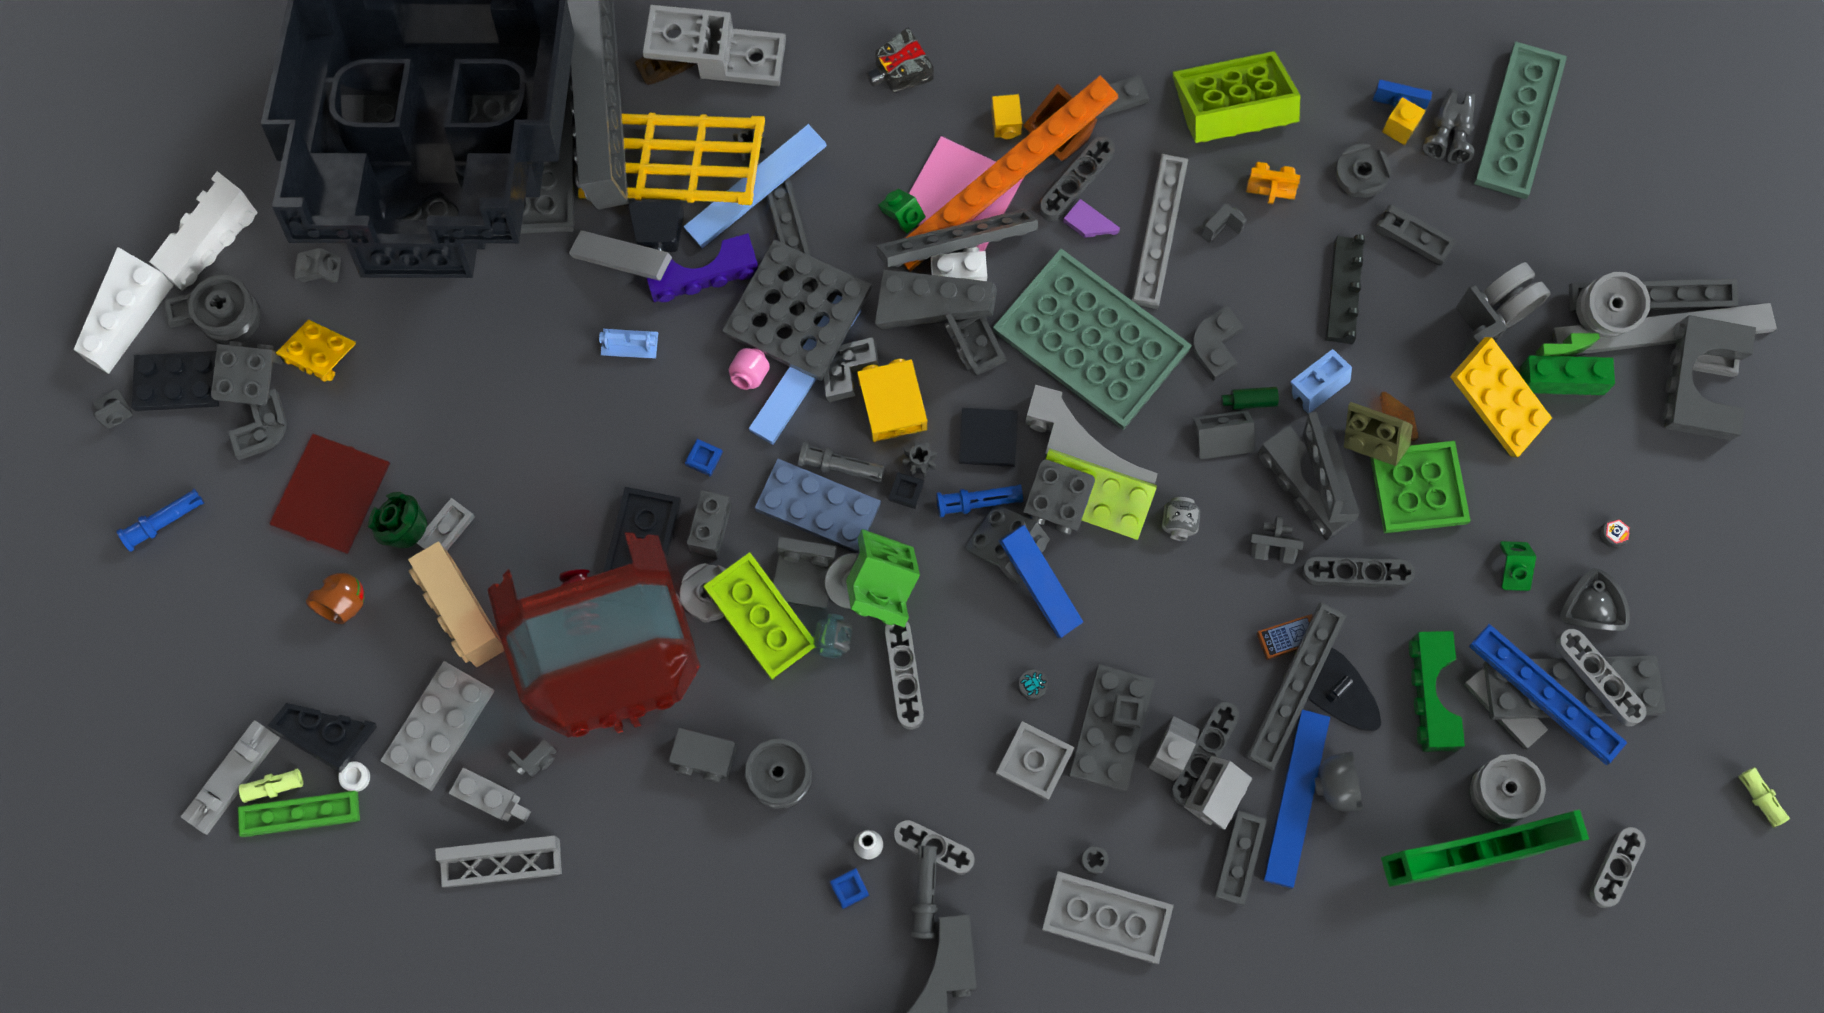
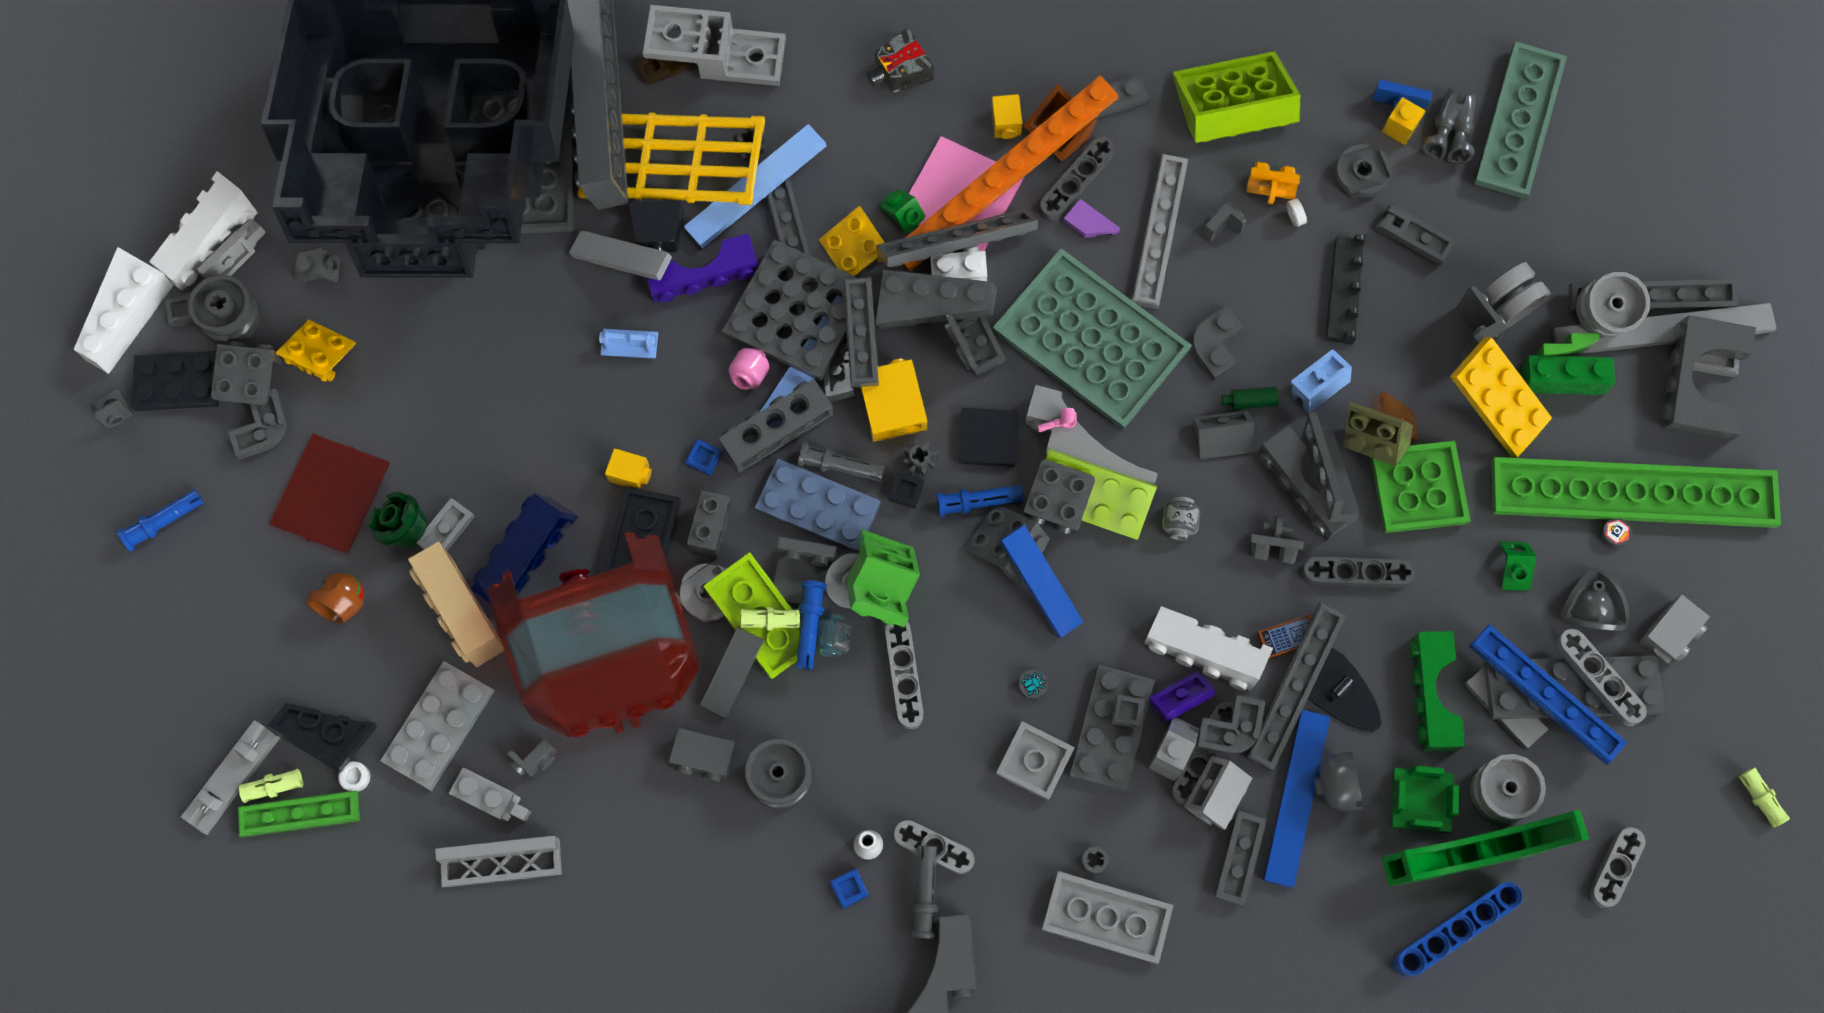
(233, 251): none -> light grey hinge
(524, 543): none -> clear blue wedge
(628, 469): none -> yellow brick
(732, 672): none -> dark grey tile
(769, 618): none -> yellowish green pin
(770, 439): none -> dark grey brick
(810, 610): none -> blue pin
(852, 243): none -> yellow hinge
(861, 332): none -> dark grey tile
(1067, 420): none -> bright pink hand
(1182, 696): none -> dark purple plate
(1208, 649): none -> white wedge
(1237, 735): none -> dark grey plate
(1296, 212): none -> white tile
(1423, 799): none -> green panel
(1471, 927): none -> blue beam
(1635, 492): none -> bright green plate
(1675, 630): none -> light grey brick

